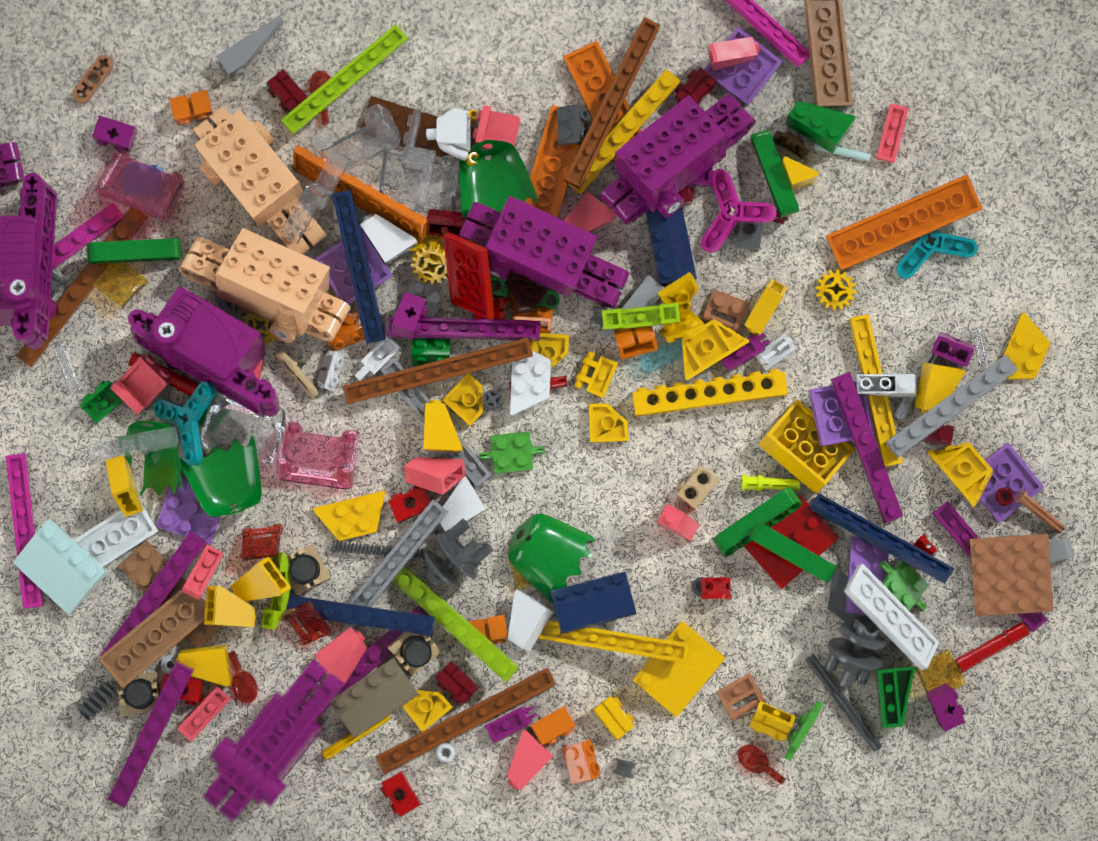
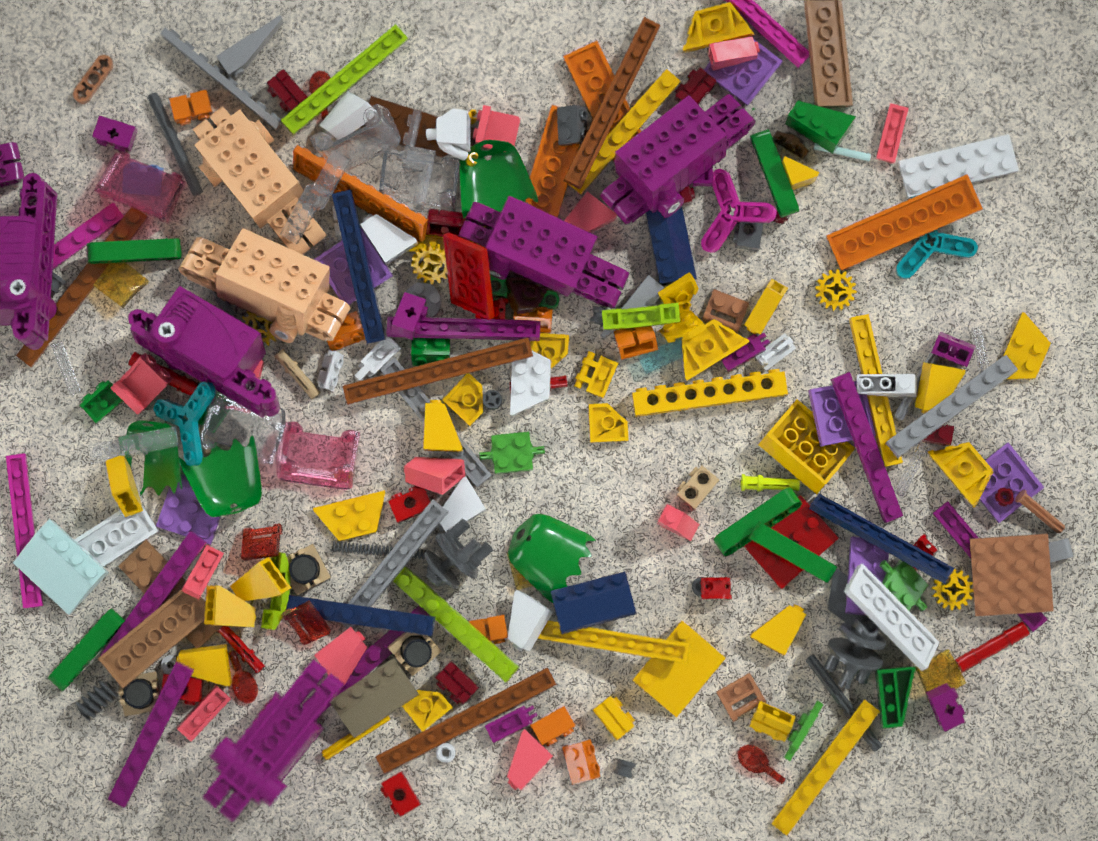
(86, 649): none -> green beam
(175, 144): none -> dark grey axle
(216, 74): none -> light grey plate
(257, 665): none -> red pin
(345, 116): none -> white slope
(714, 26): none -> yellow wing
(780, 629): none -> yellow slope
(825, 767): none -> yellow plate
(953, 579): none -> yellow gear
(978, 160): none -> white plate

